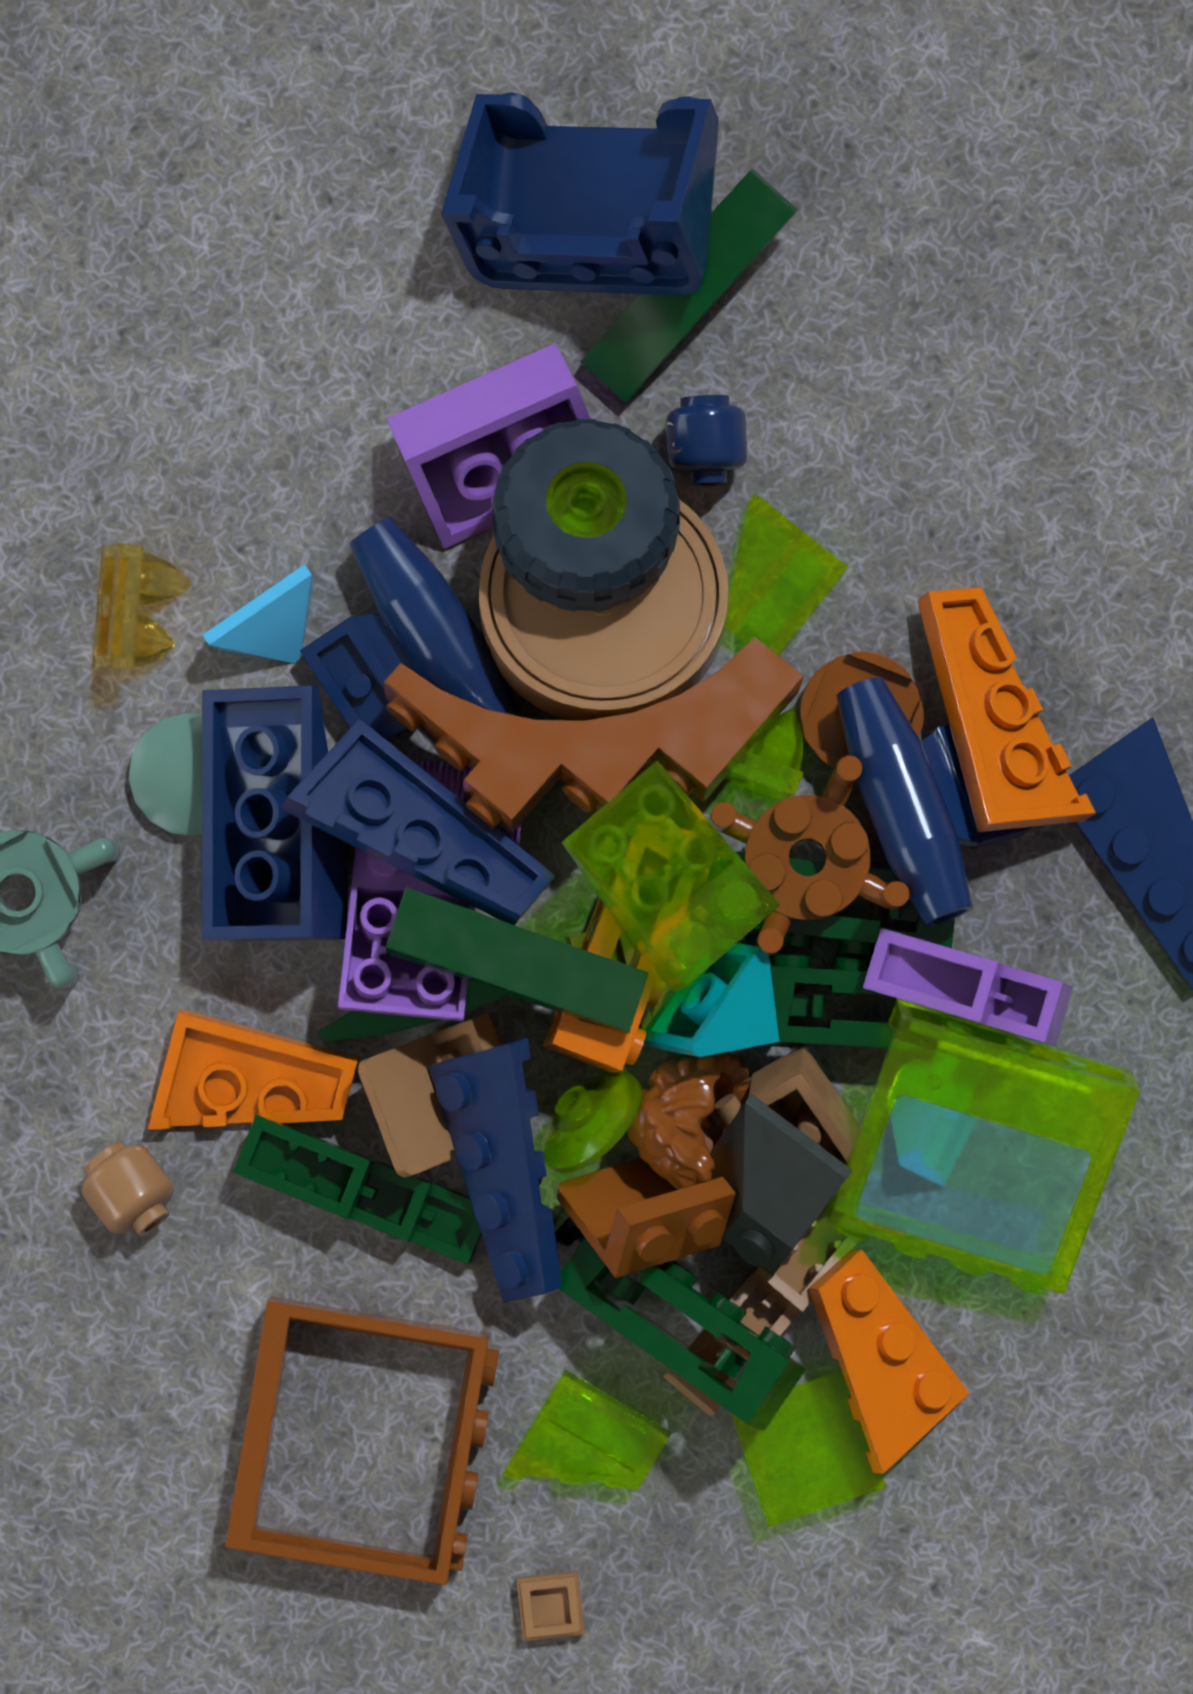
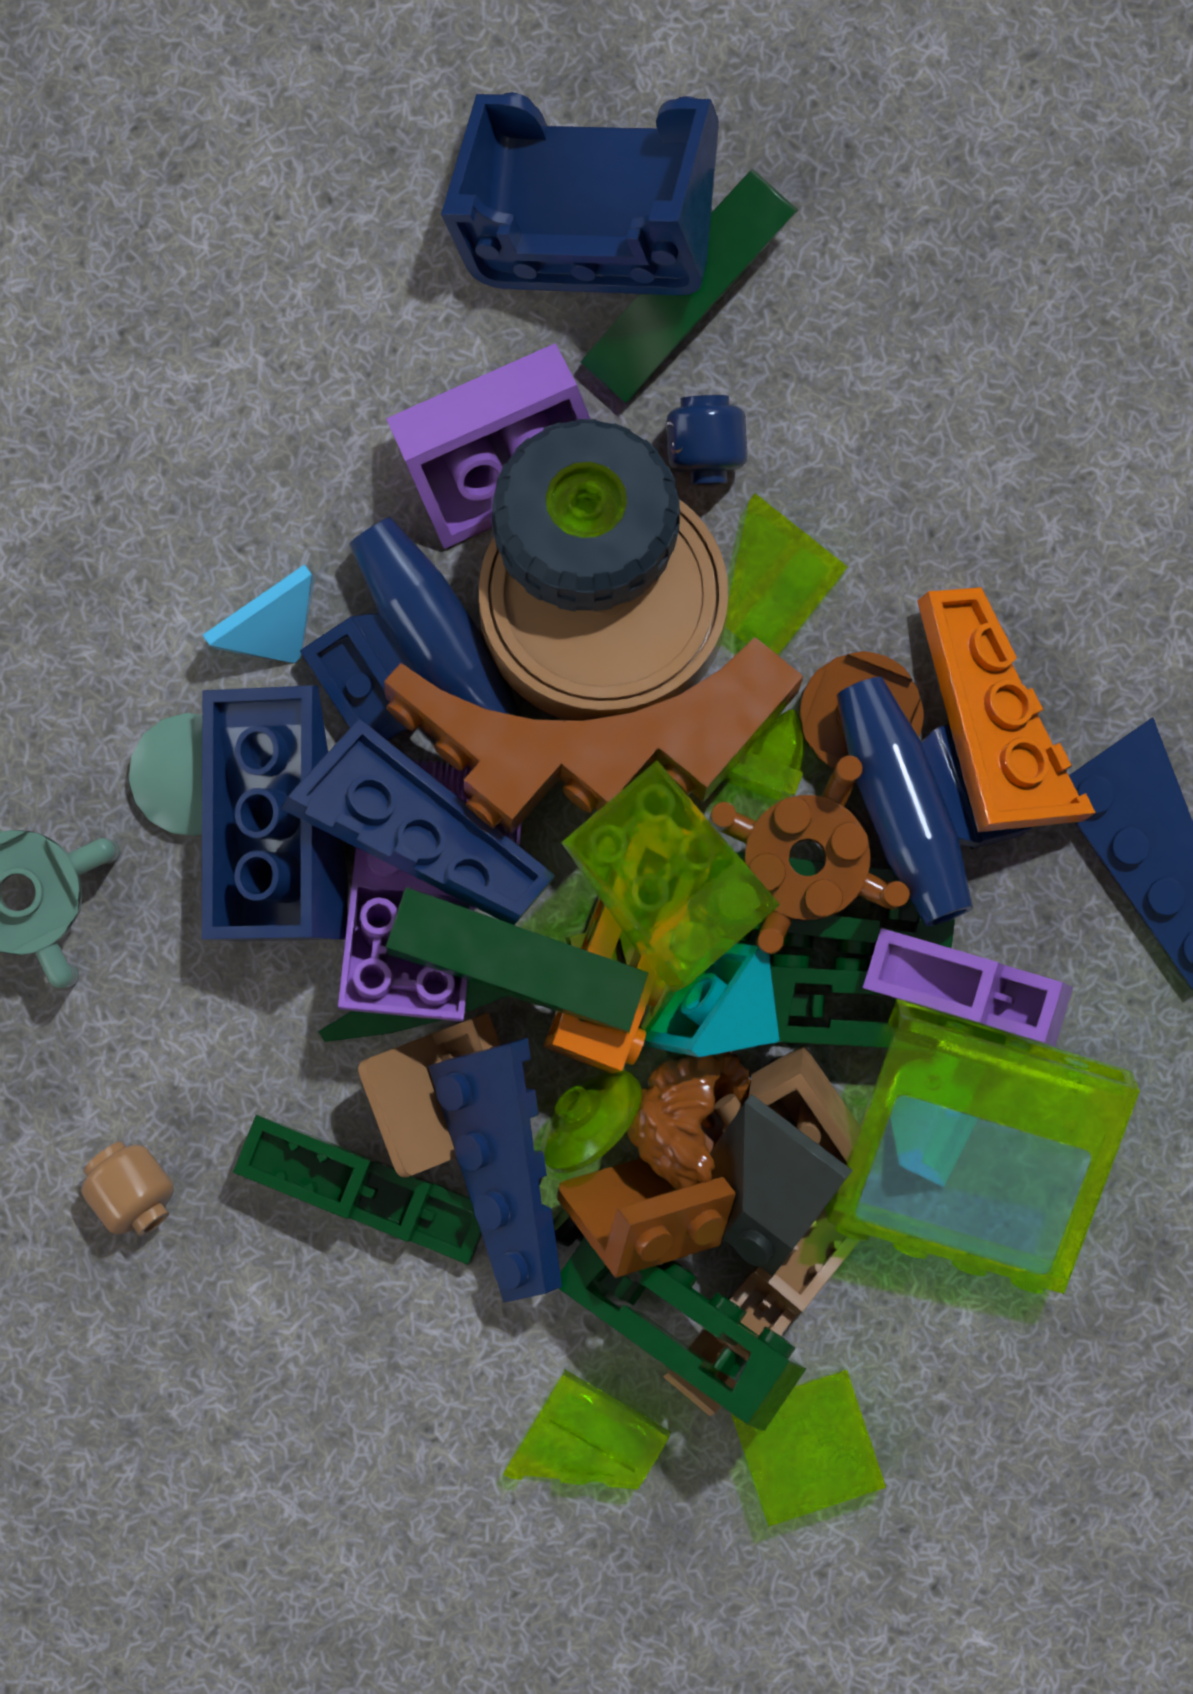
(125, 582): clear yellow tile -> none
(232, 1072): orange wing -> none
(459, 1486): dark orange window -> none
(550, 1605): medium nougat tile -> none
(888, 1362): orange wing -> none

